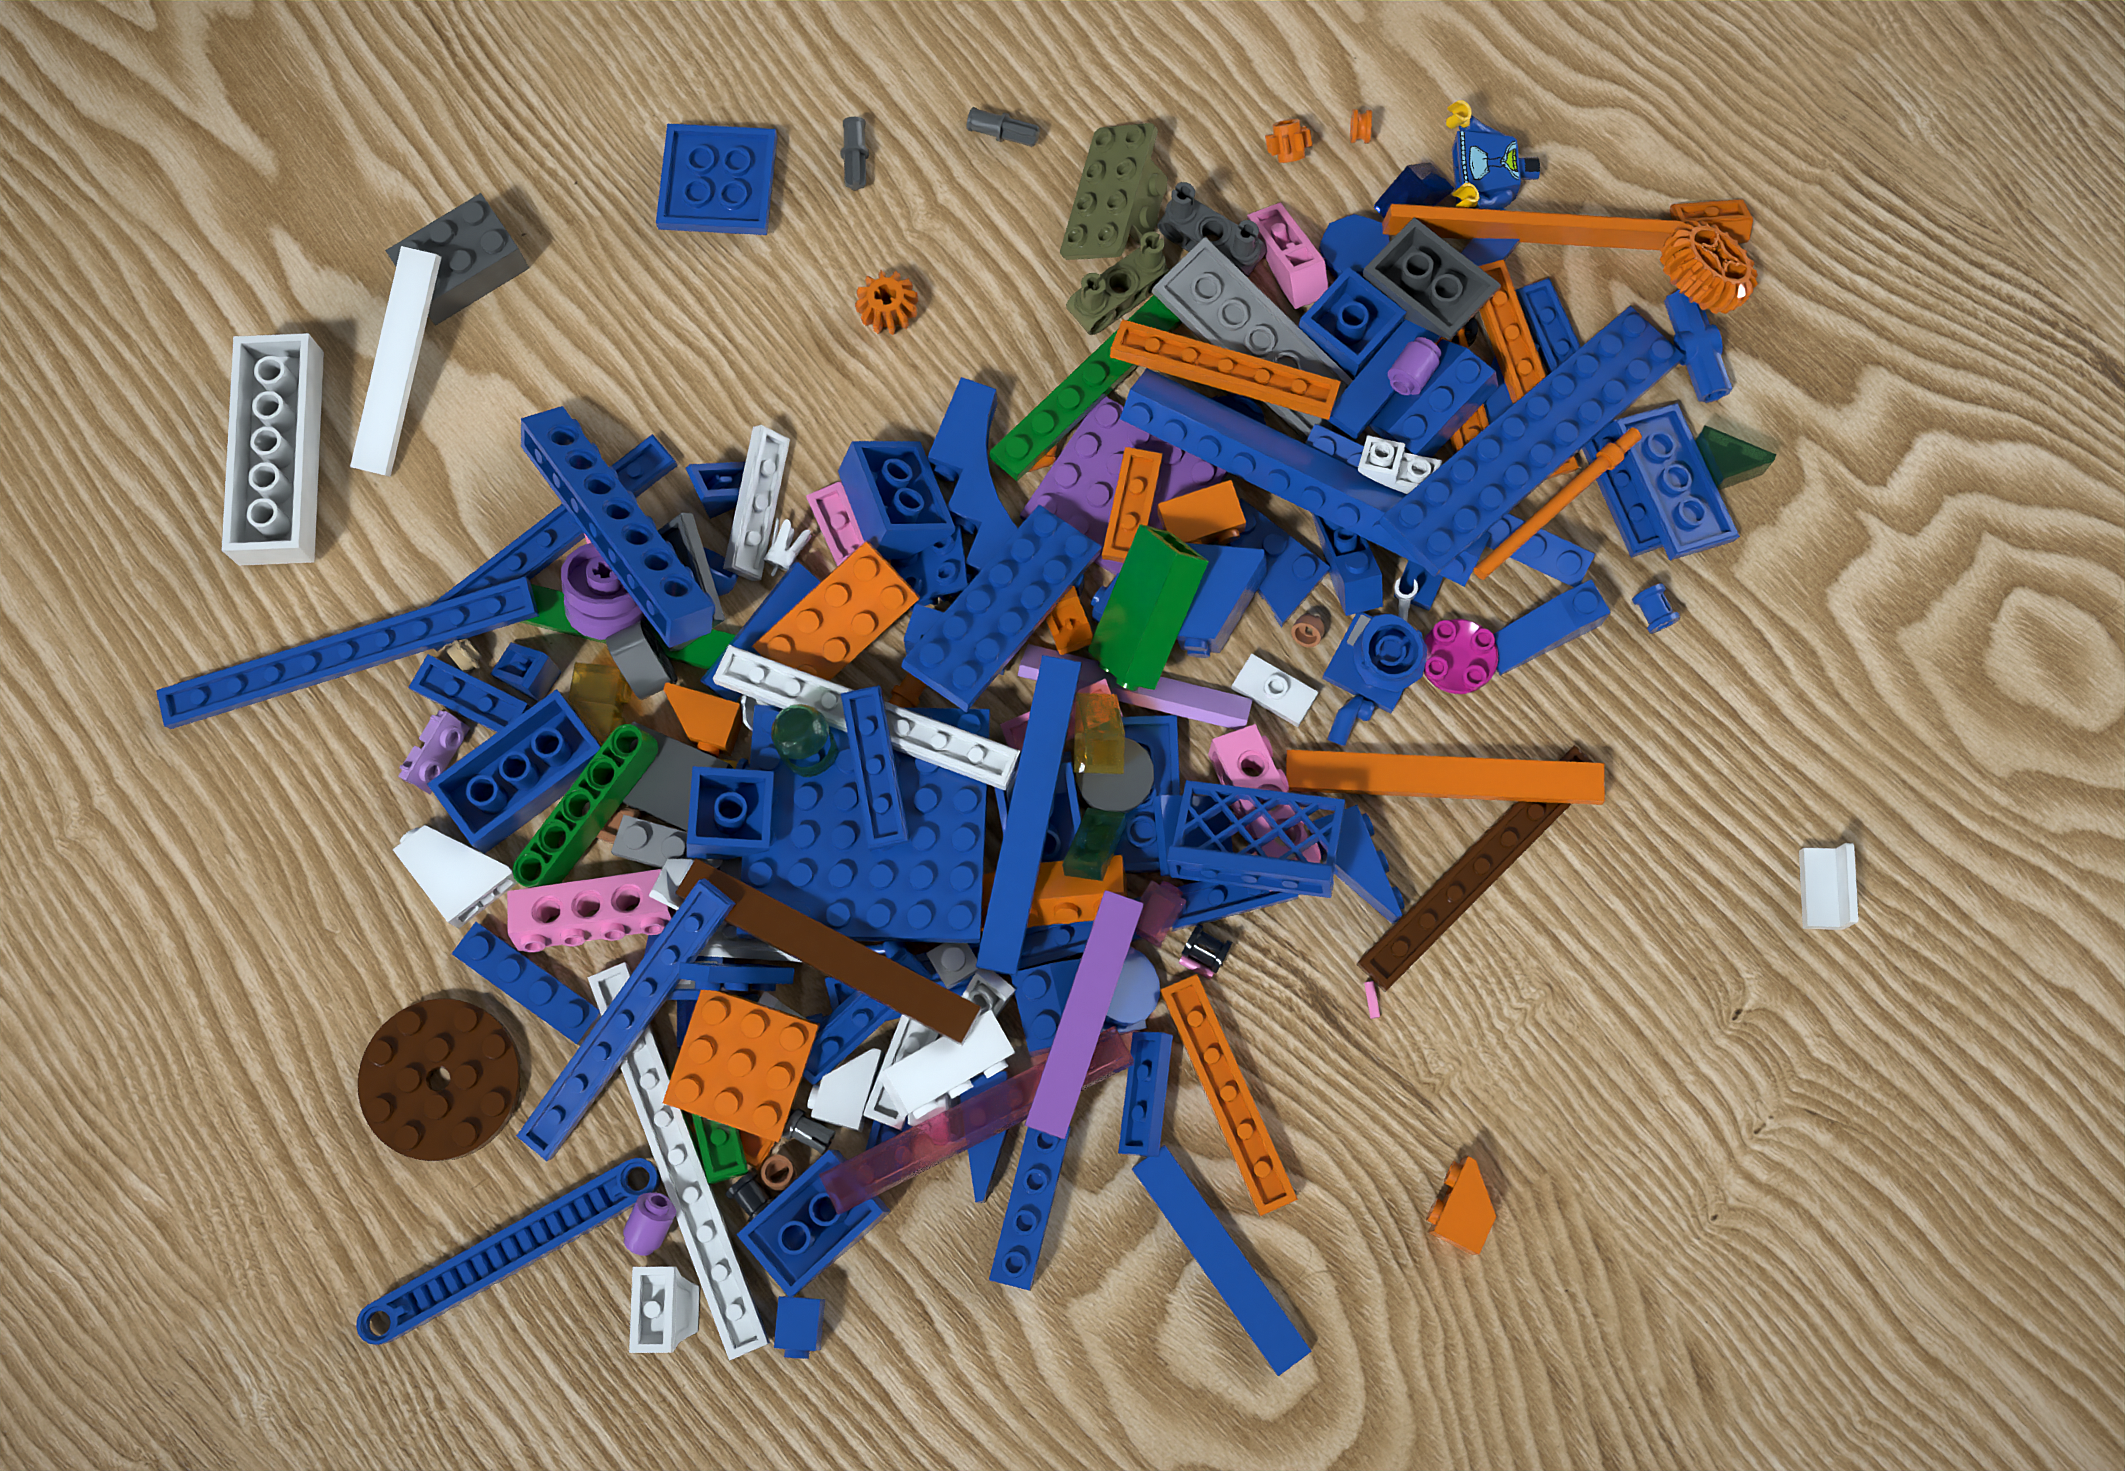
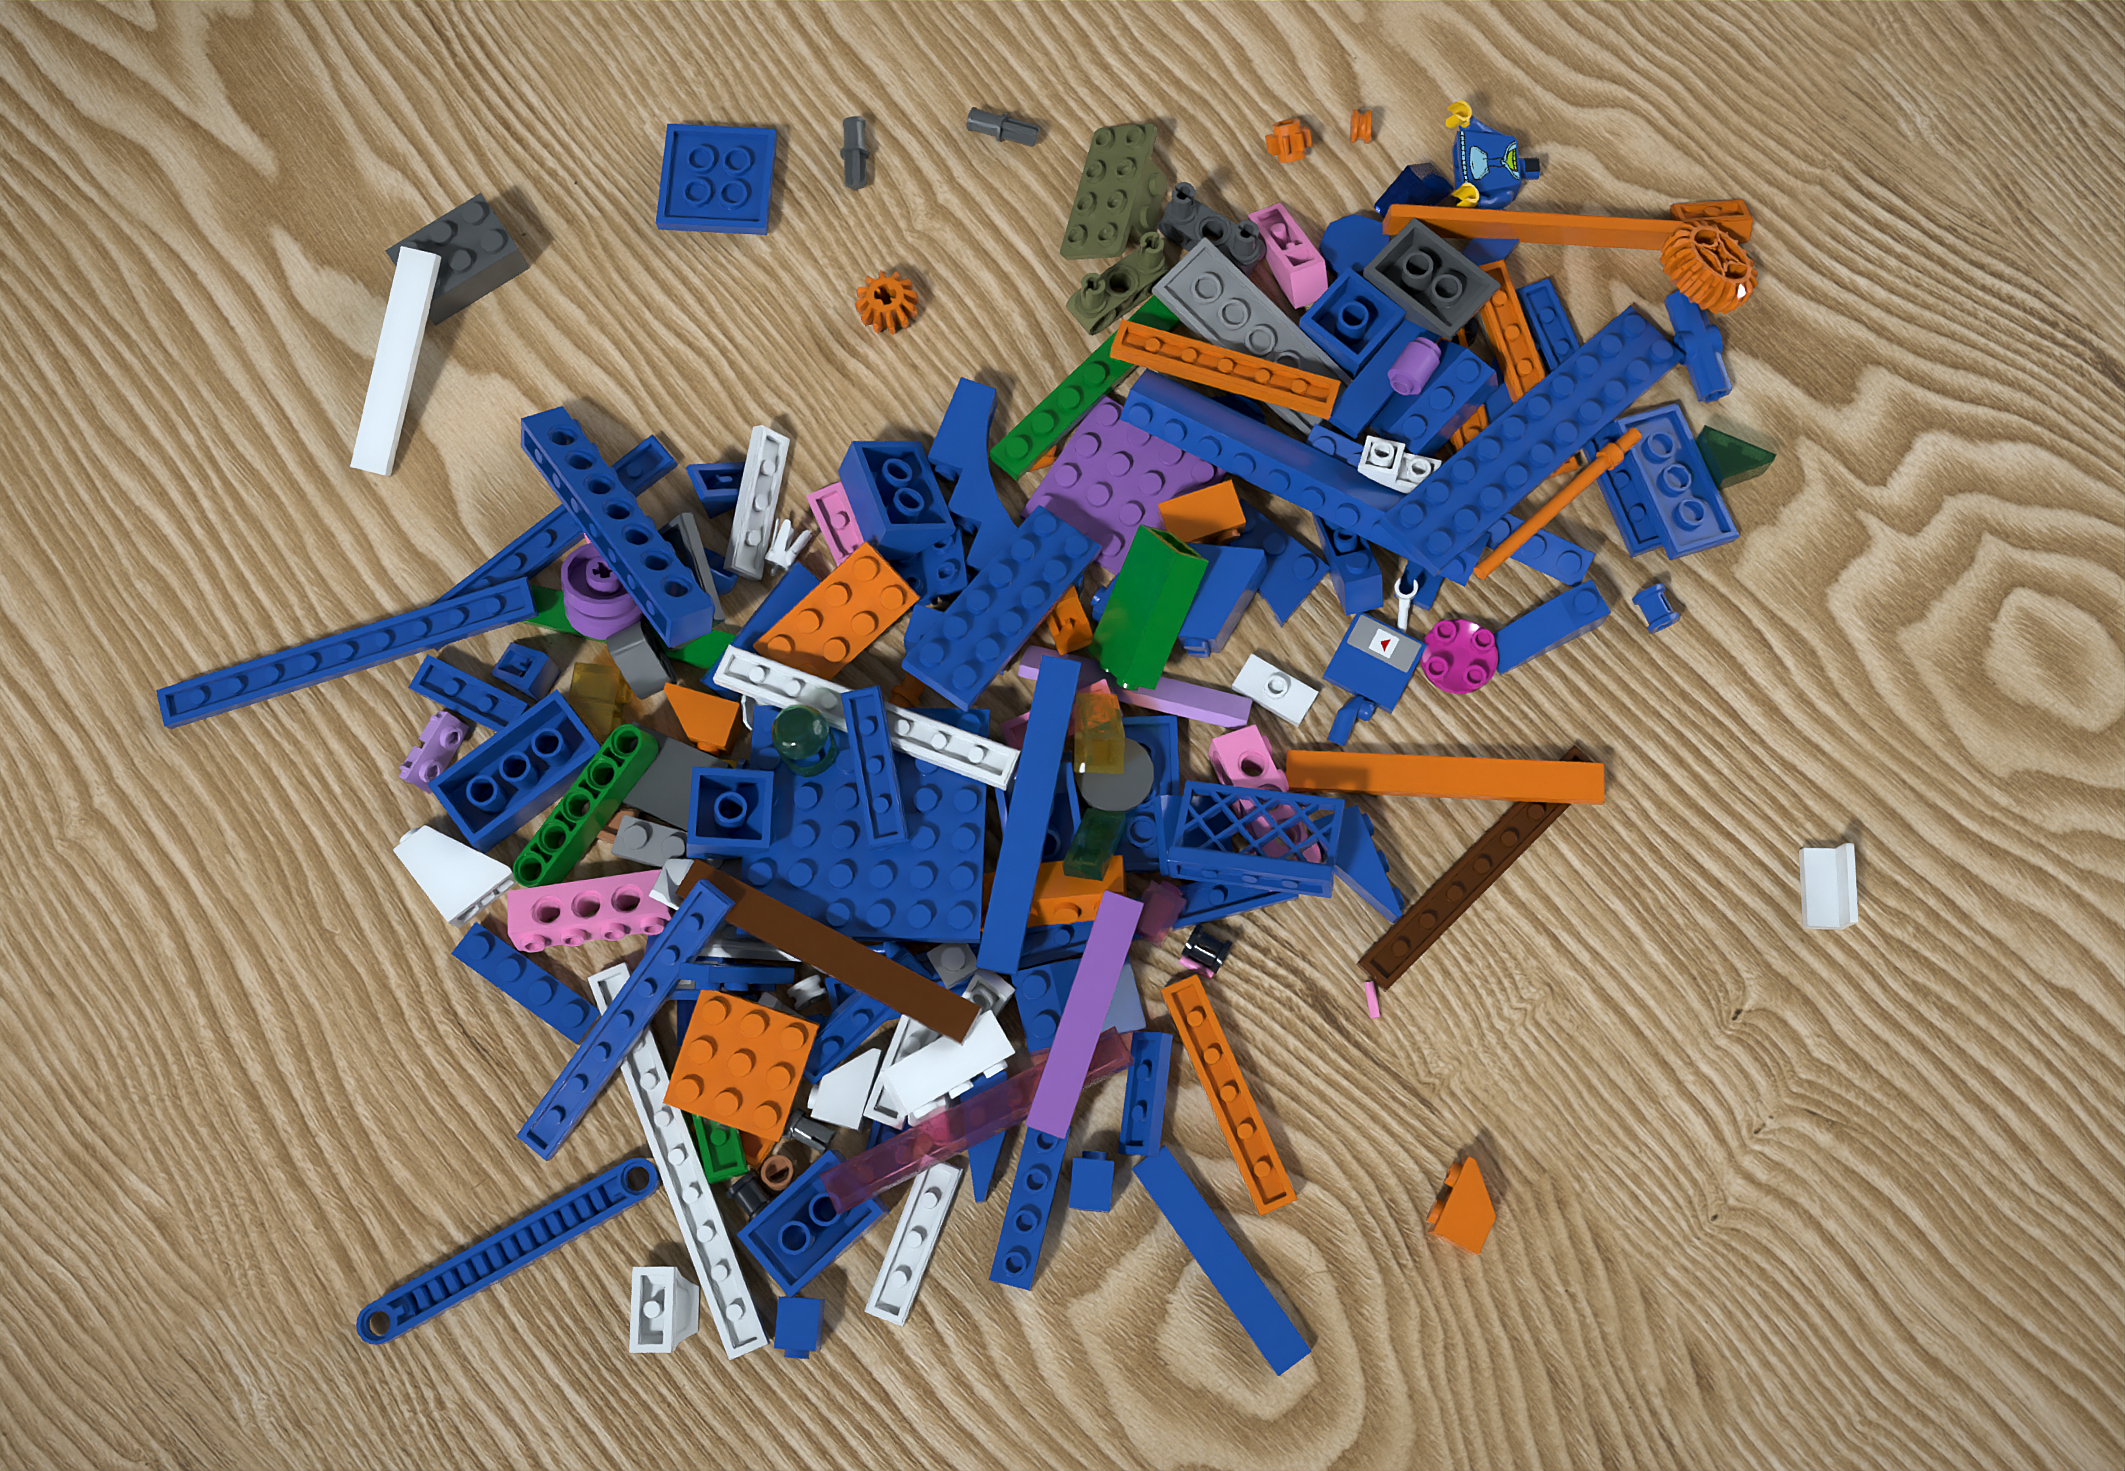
(273, 450): white brick -> none
(398, 1073): reddish brown plate -> none
(464, 655): tan plate -> none
(648, 1223): medium lavender brick -> none
(807, 992): none -> white bush
(913, 1243): none -> white tile
(1091, 1182): none -> blue brick
(1131, 501): orange plate -> none
(1135, 991): tile -> none
(1300, 627): nougat hinge -> none
(1390, 653): blue hat -> none

